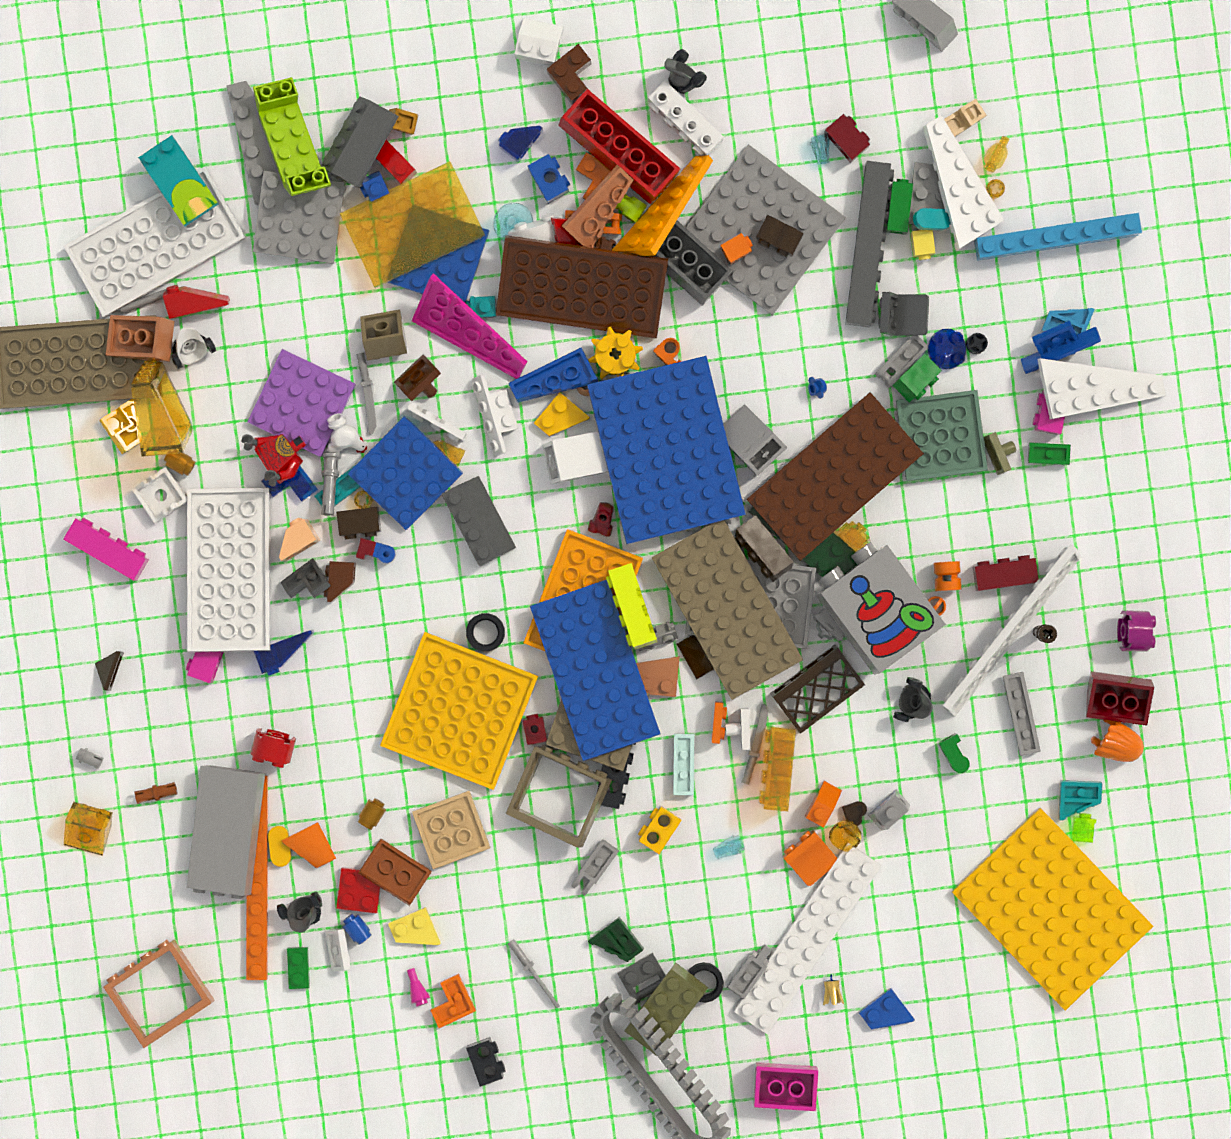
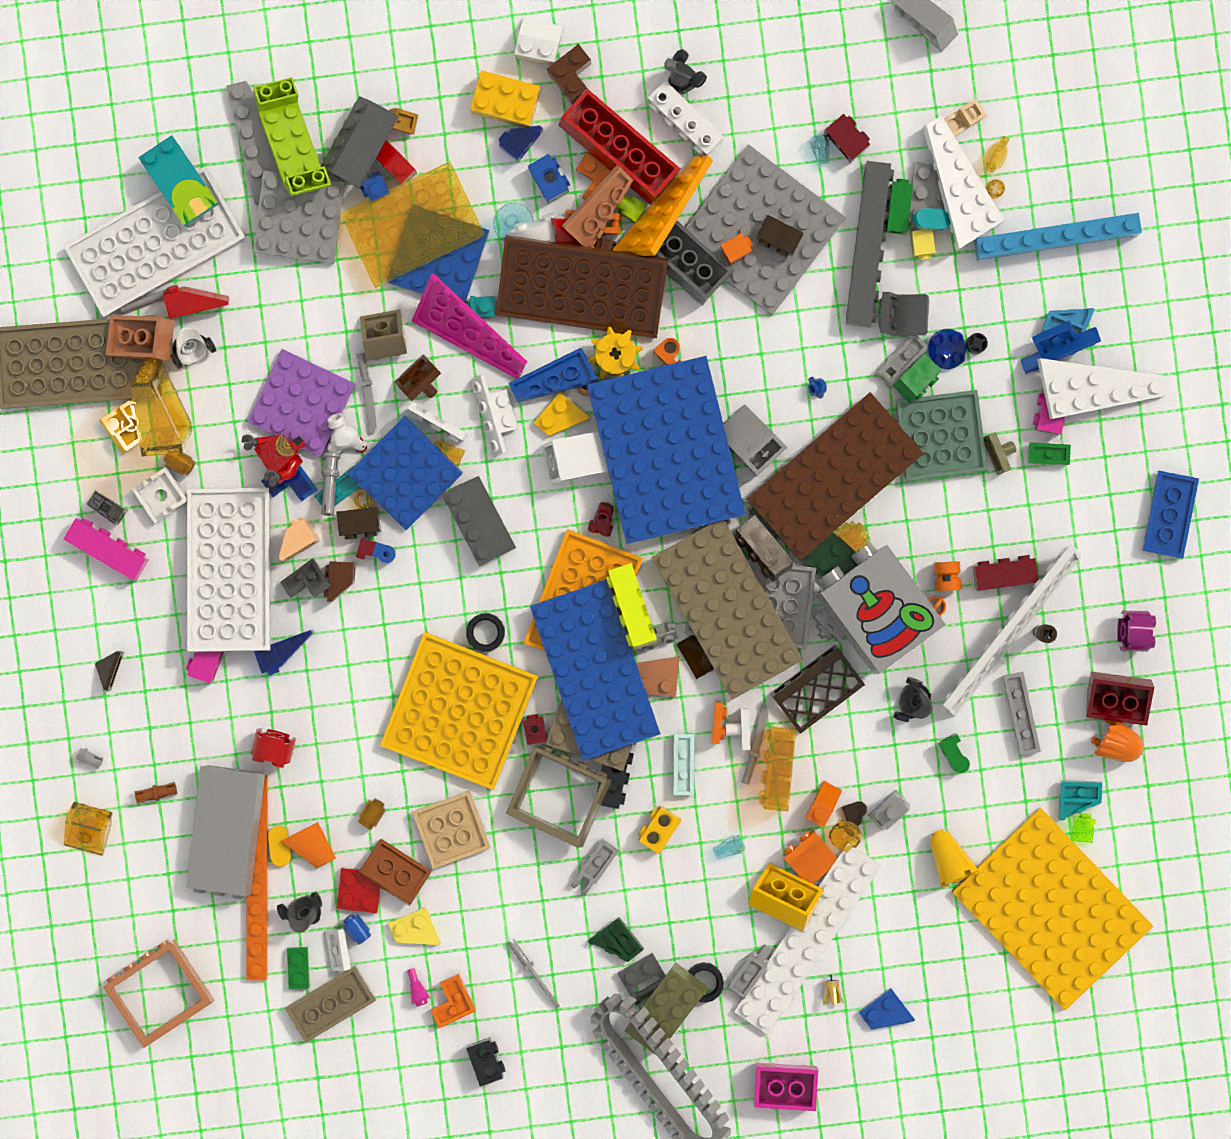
(107, 507): none -> leg
(330, 1004): none -> dark tan plate
(505, 99): none -> yellow brick
(785, 897): none -> yellow slope
(950, 859): none -> yellow cone
(1170, 514): none -> blue plate

